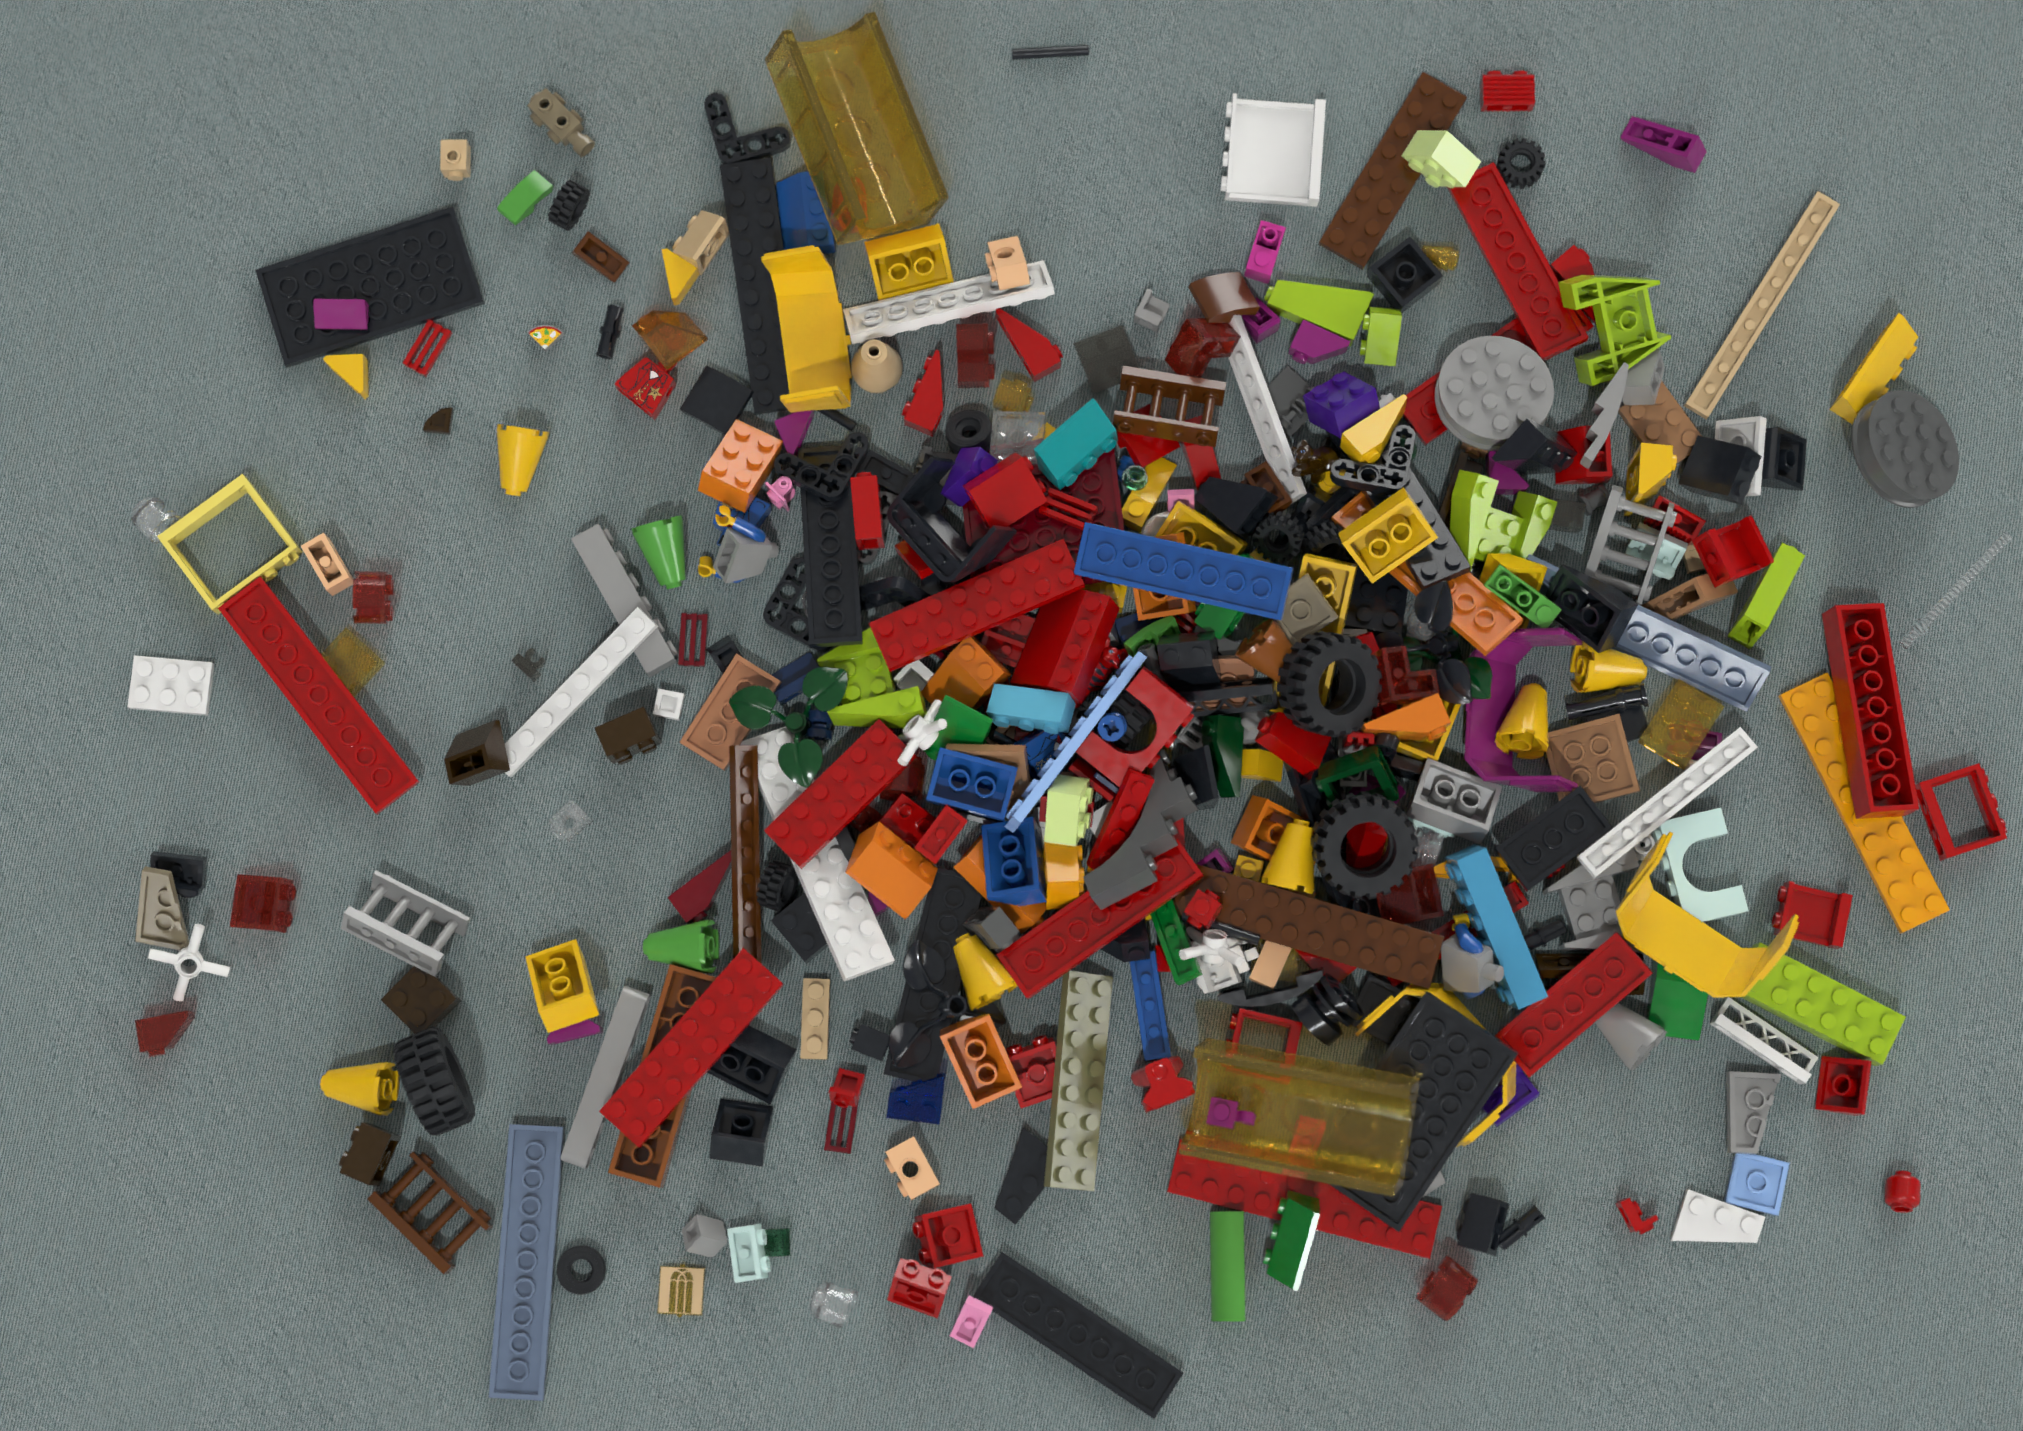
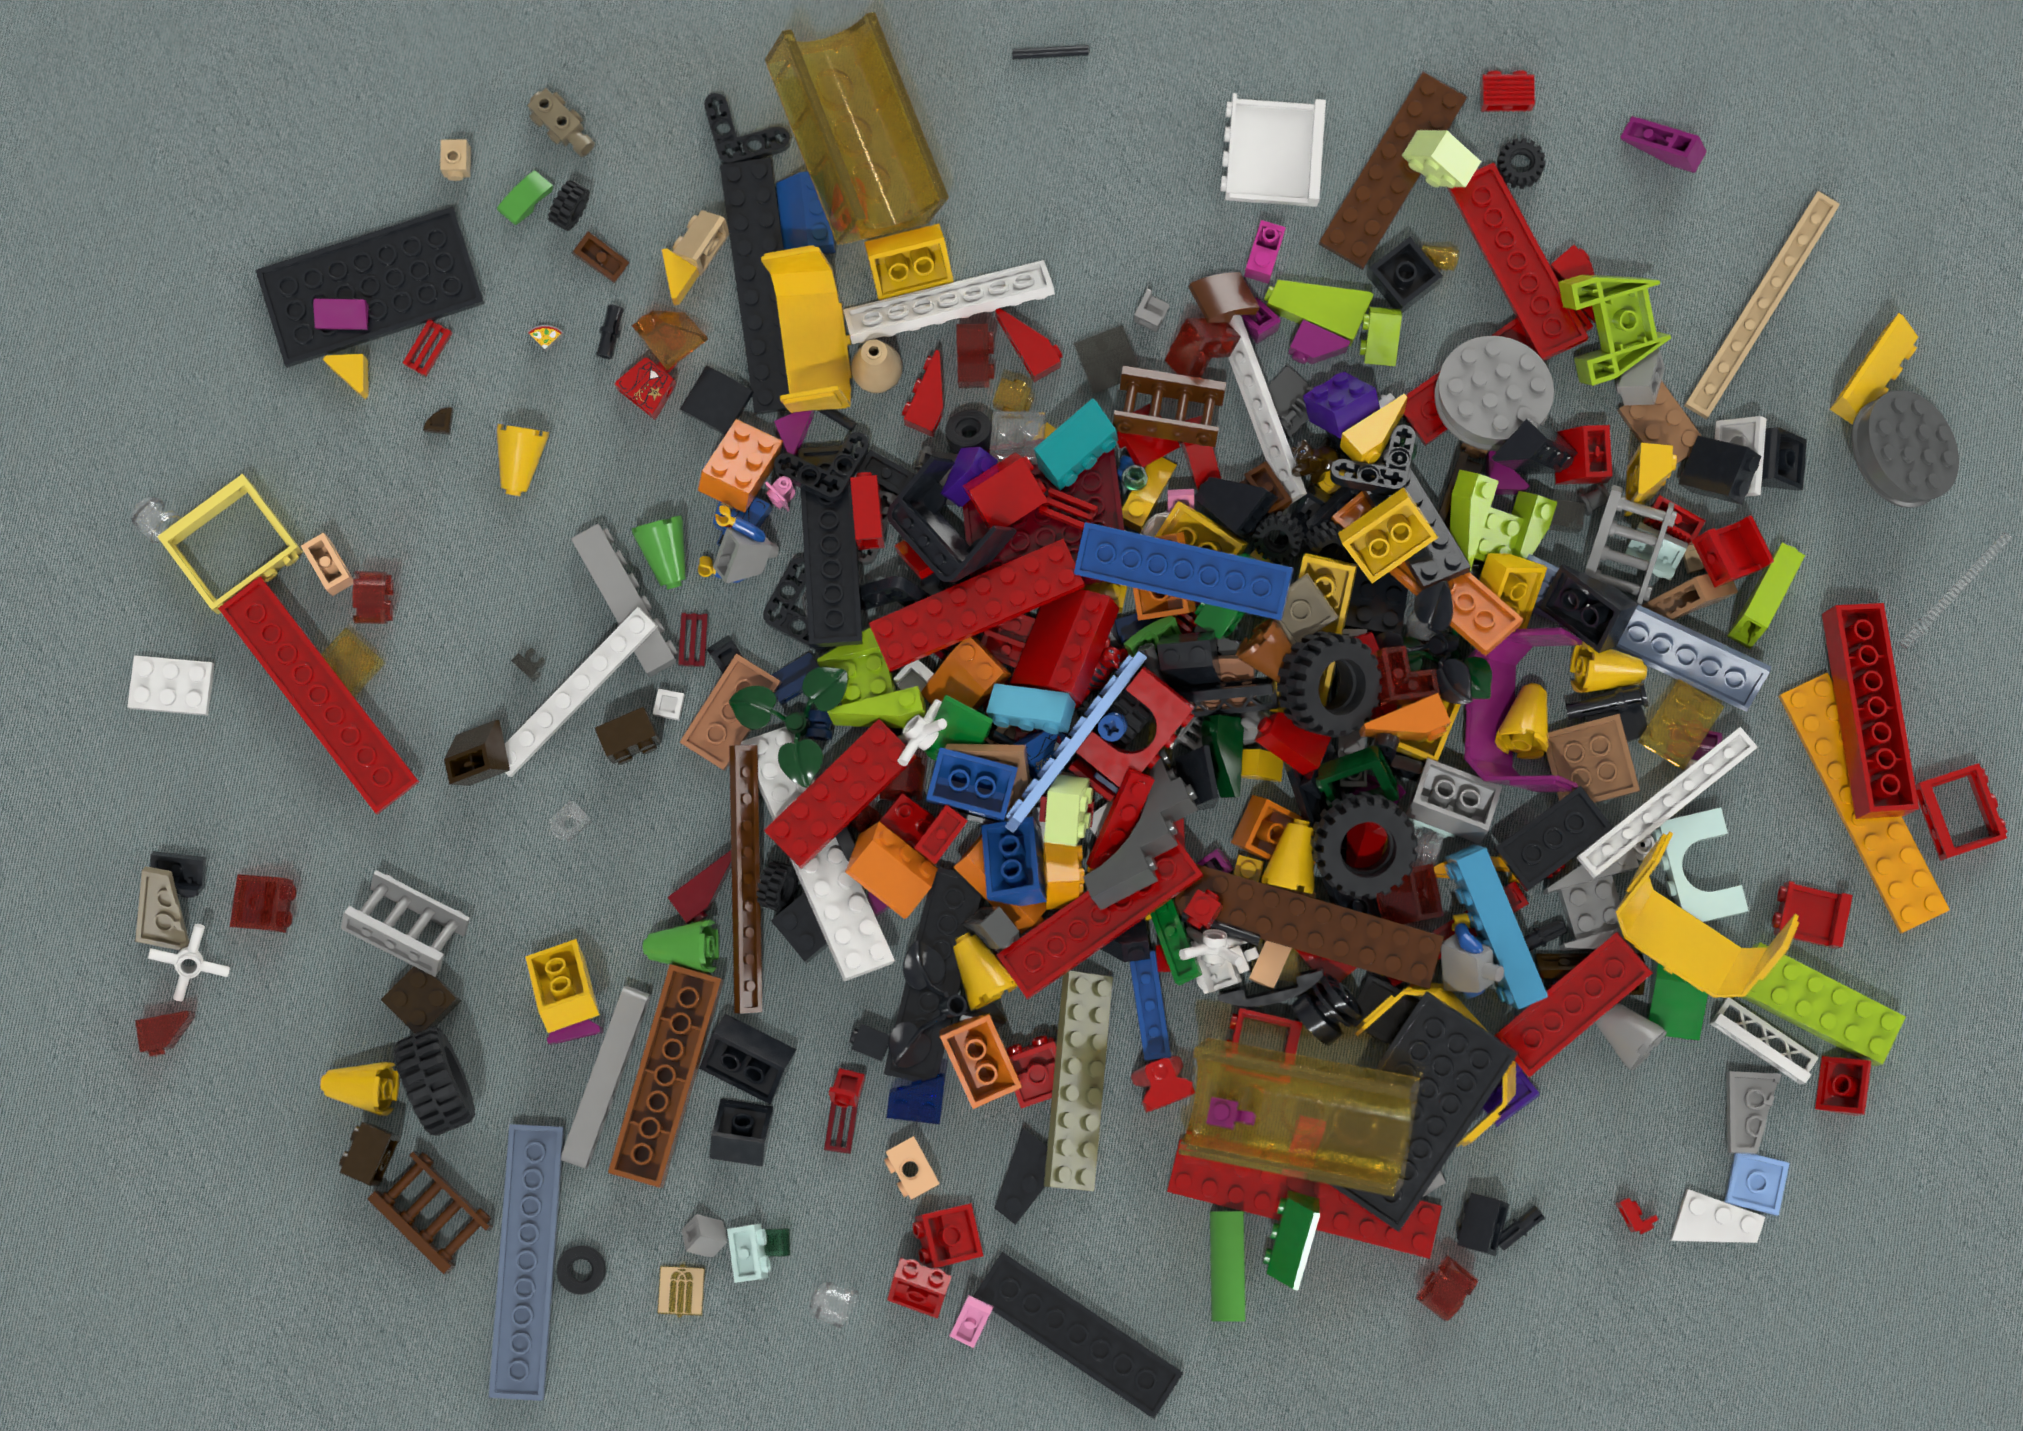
(691, 1048): red plate -> none
(815, 1019): tan plate -> none
(1007, 263): light nougat brick -> none
(1357, 743): red tile -> none
(1522, 597): bright green slope -> none
(1607, 409): light grey slope -> none
(1902, 1192): red head -> none

